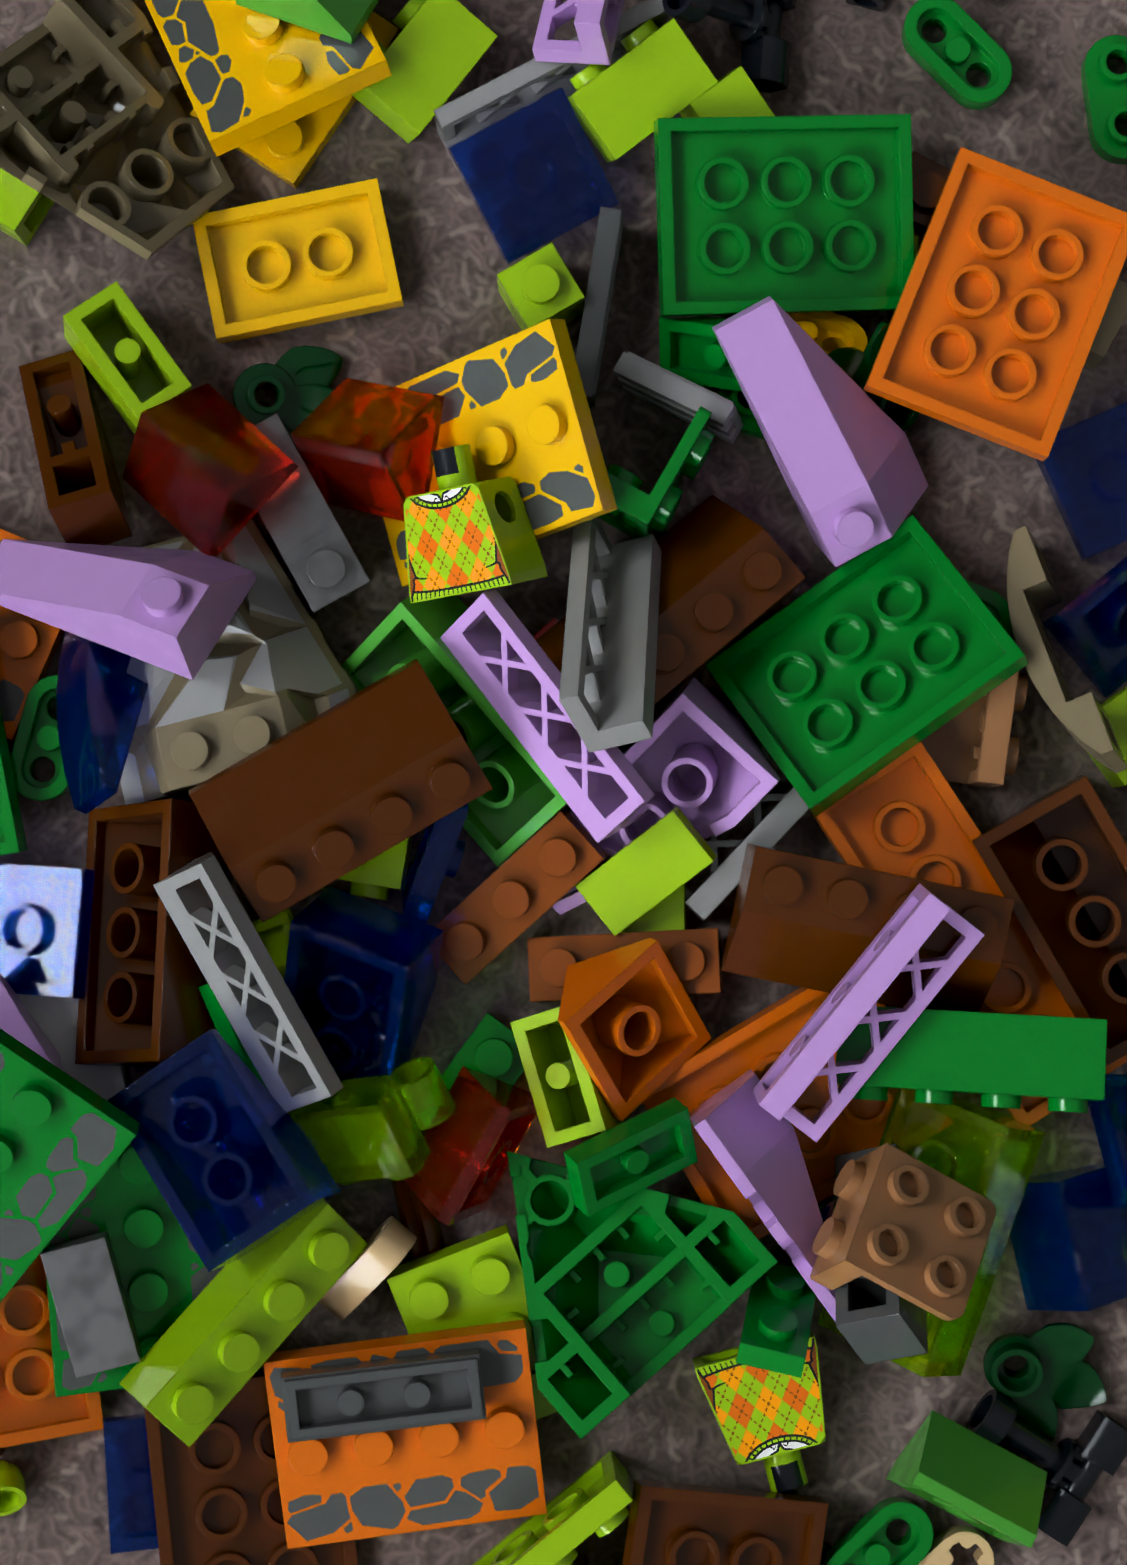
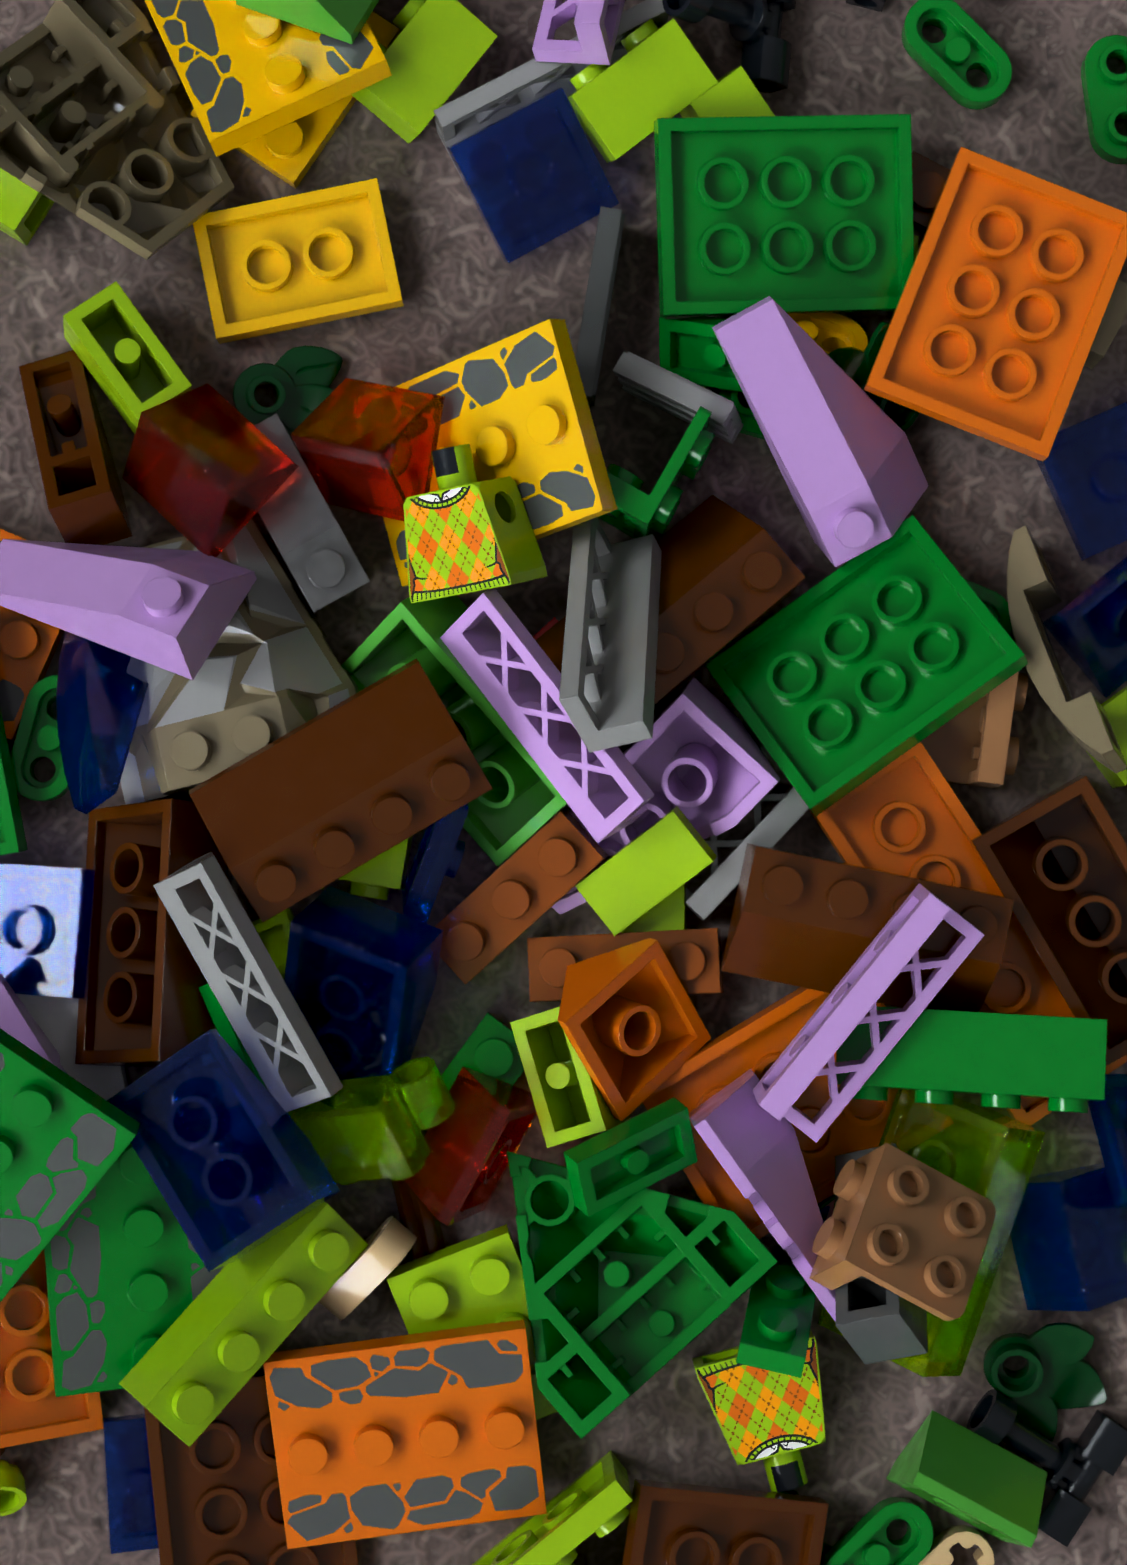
(91, 1304): flat silver tile -> none
(383, 1395): dark grey tile -> none
(540, 289): lime brick -> none

